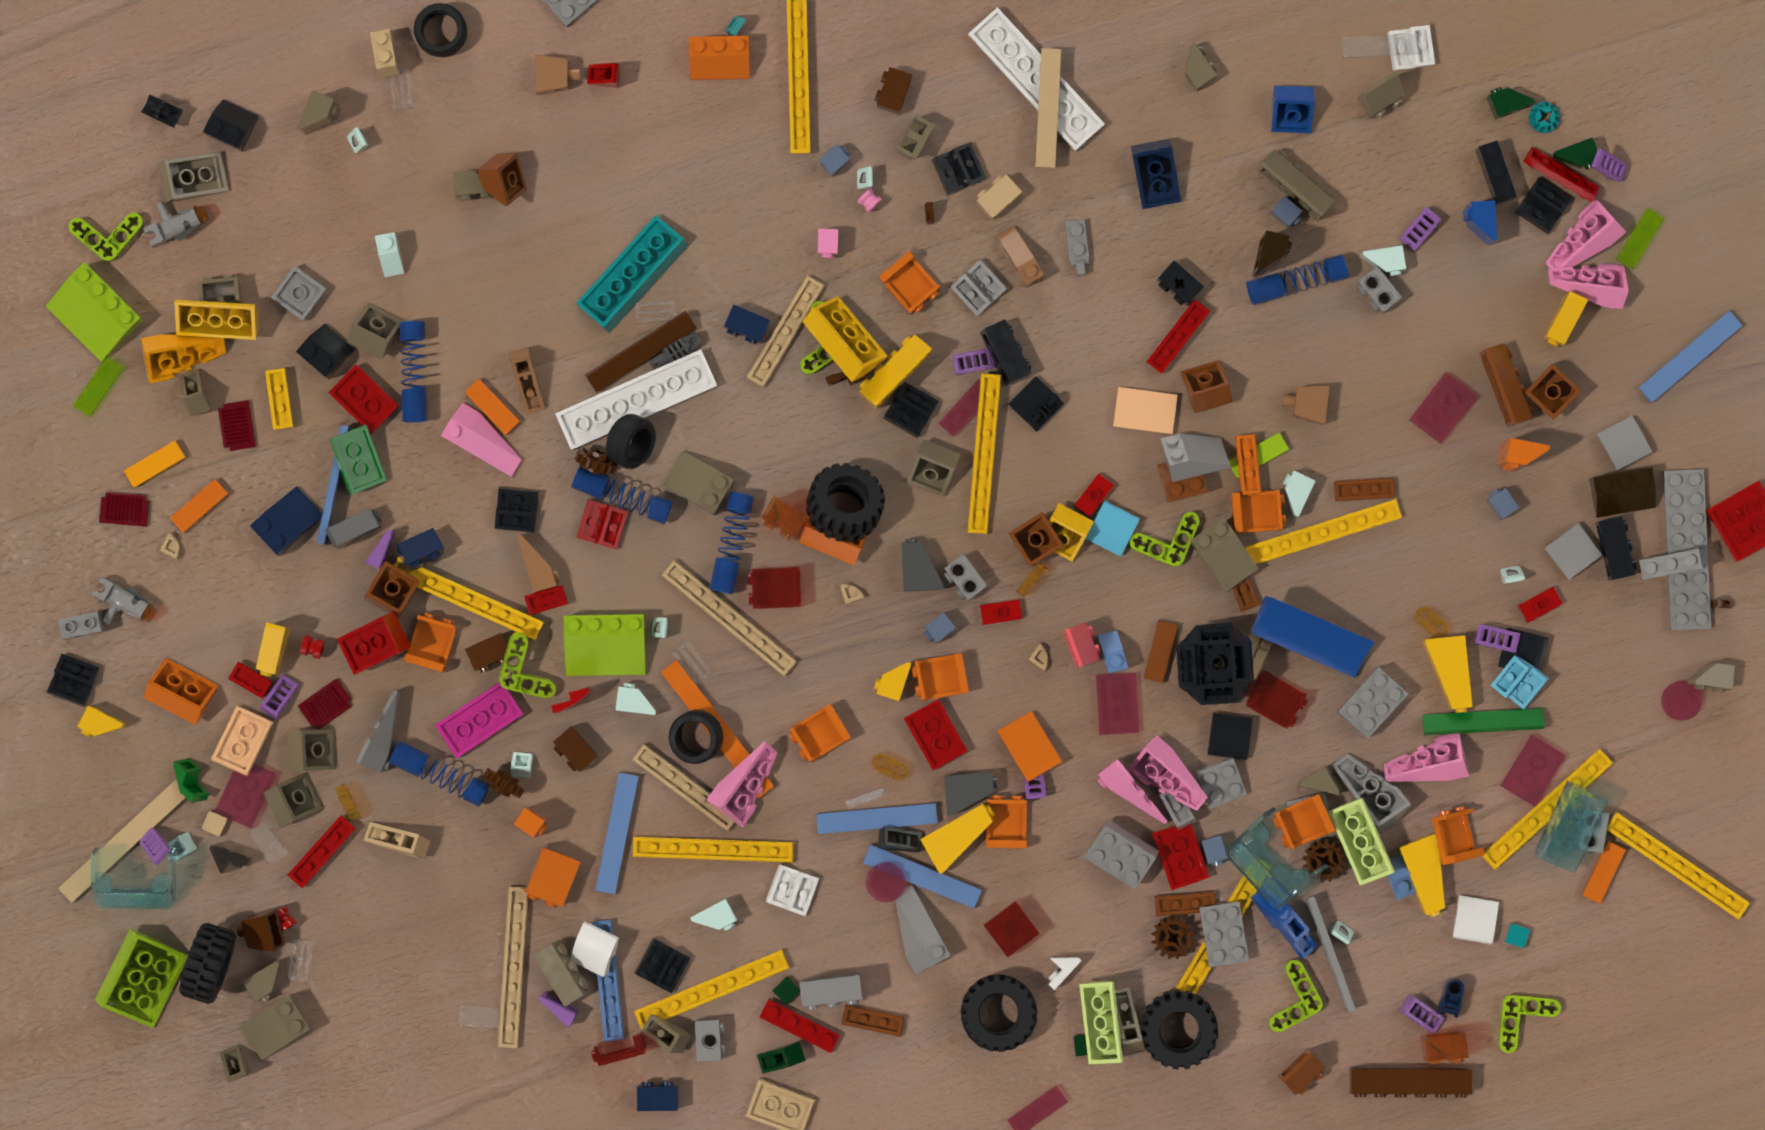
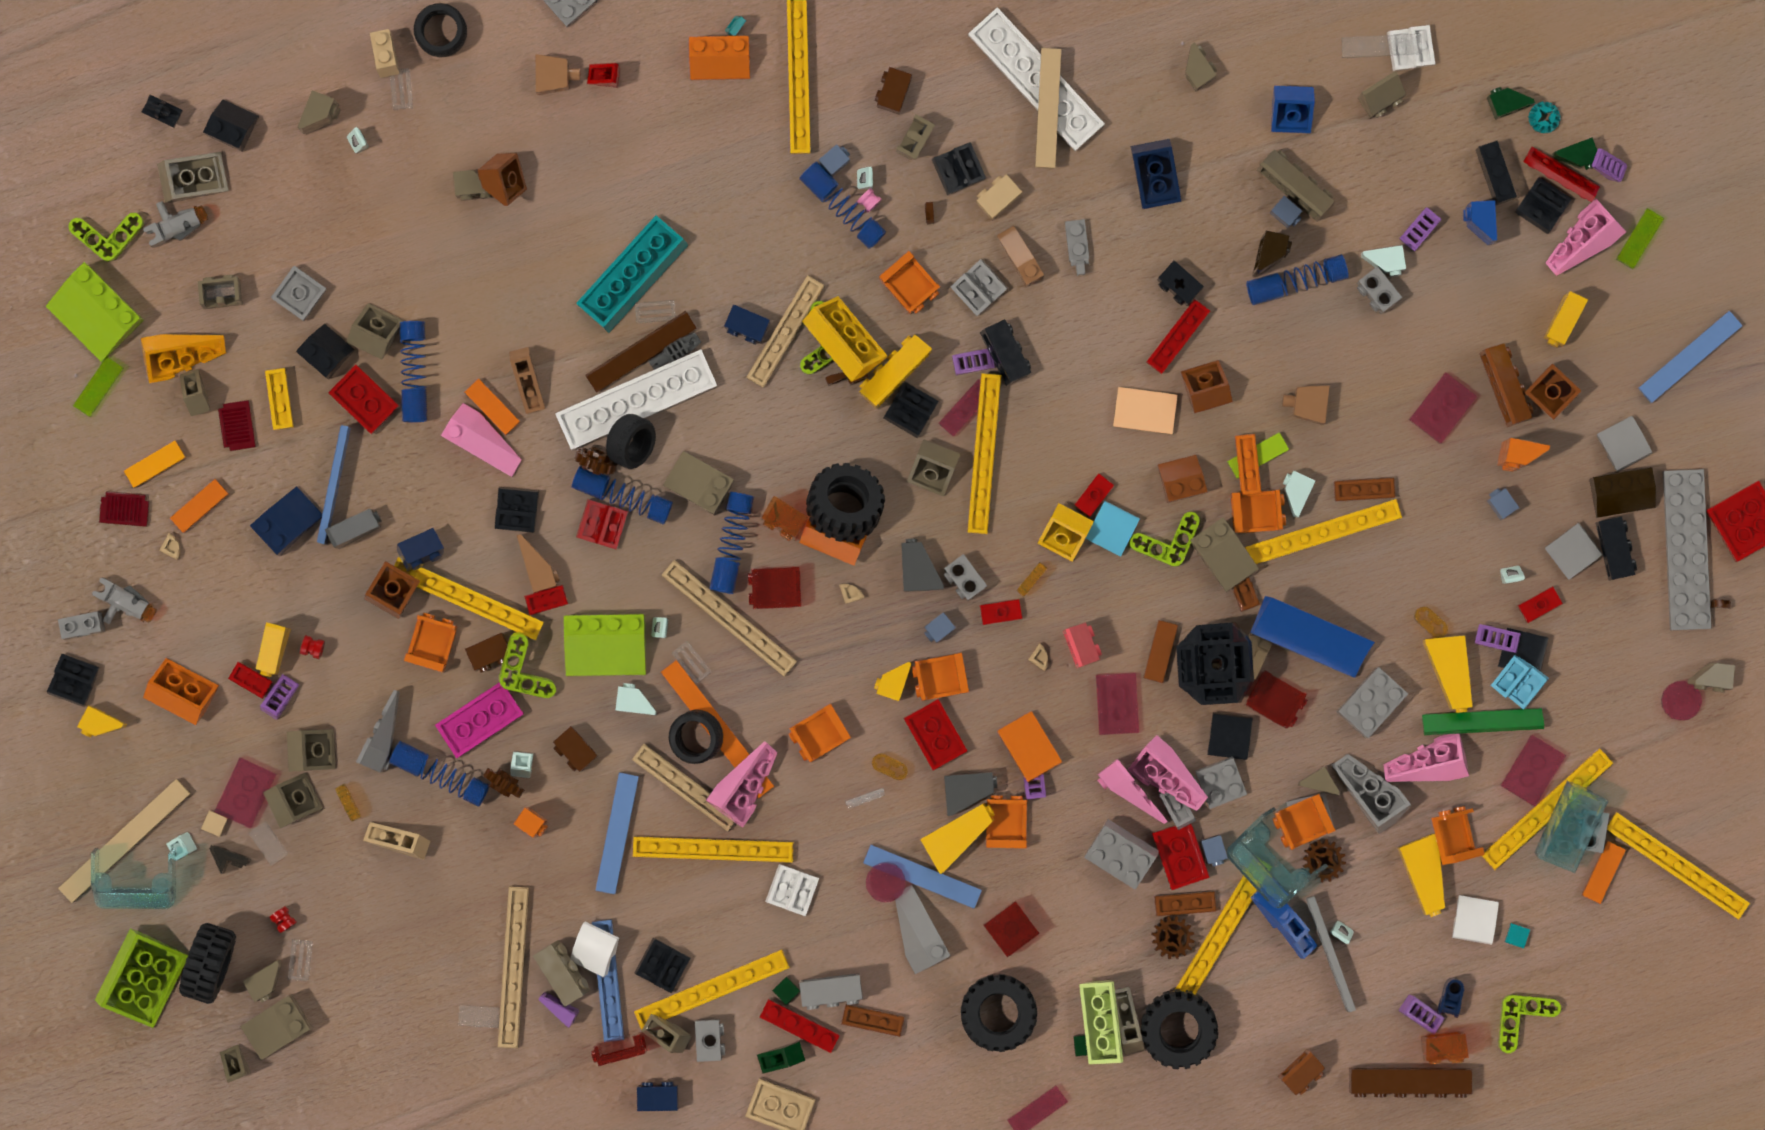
(155, 845): medium lavender slope -> none
(187, 776): green slope -> none
(216, 319): yellow slope -> none
(242, 741): light nougat tile -> none
(262, 931): reddish brown torso -> none
(321, 851): red plate -> none
(326, 704): dark red window -> none
(357, 459): green tile -> none
(373, 643): red piece -> none
(381, 551): medium lavender slope -> none
(389, 254): light aqua slope -> none
(552, 877): orange panel -> none
(575, 698): red slope -> none
(716, 916): light aqua slope -> none
(822, 185): none -> blue piece
(828, 243): bright pink brick -> none
(876, 818): medium blue tile -> none
(899, 846): pearl dark grey slope -> none
(1036, 403): black hinge -> none
(1036, 539): dark orange slope -> none
(1067, 965): white slope -> none
(1112, 652): medium blue slope -> none
(1193, 455): light grey slope -> none
(1224, 934): light grey plate -> none
(1303, 1004): lime beam -> none
(1361, 841): yellowish green slope -> none
(1400, 879): medium blue slope -> none
(1601, 284): bright pink wedge -> none
(1672, 564): light grey arch -> none

